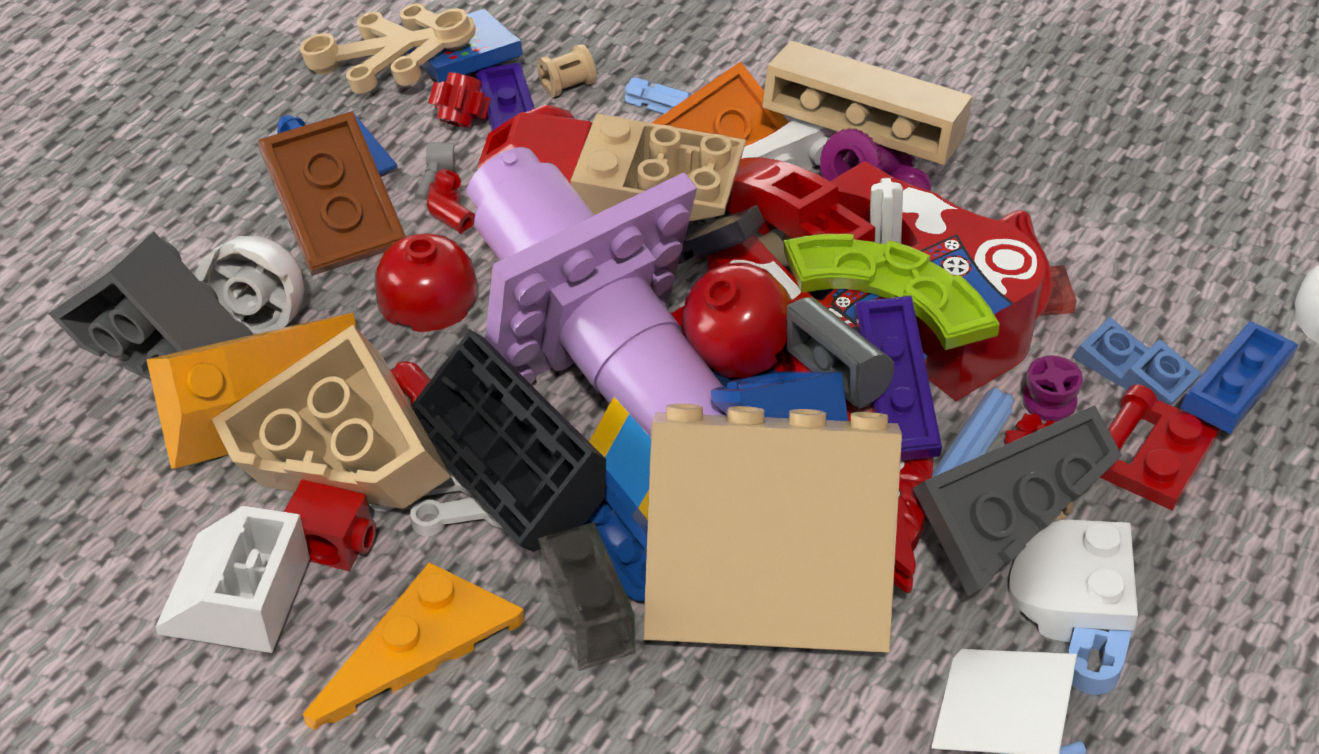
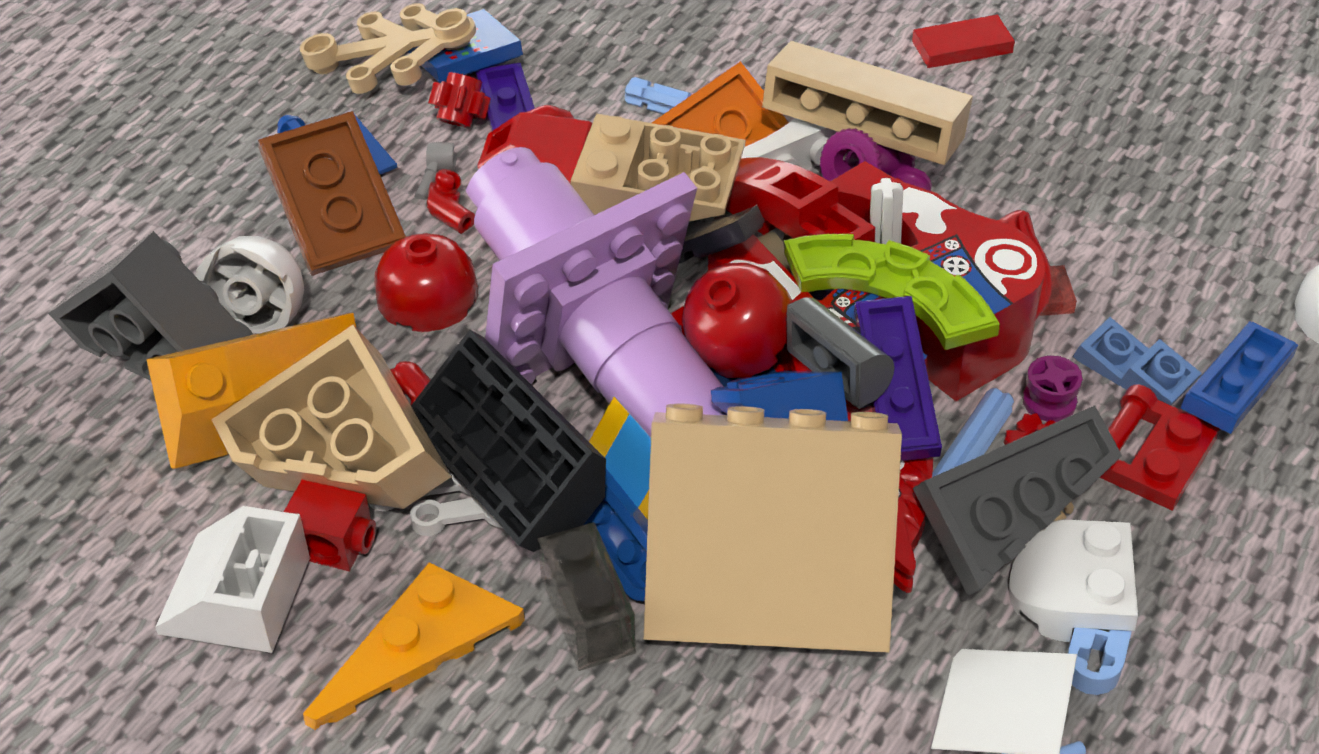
(566, 70): tan bush -> none
(963, 41): none -> red tile

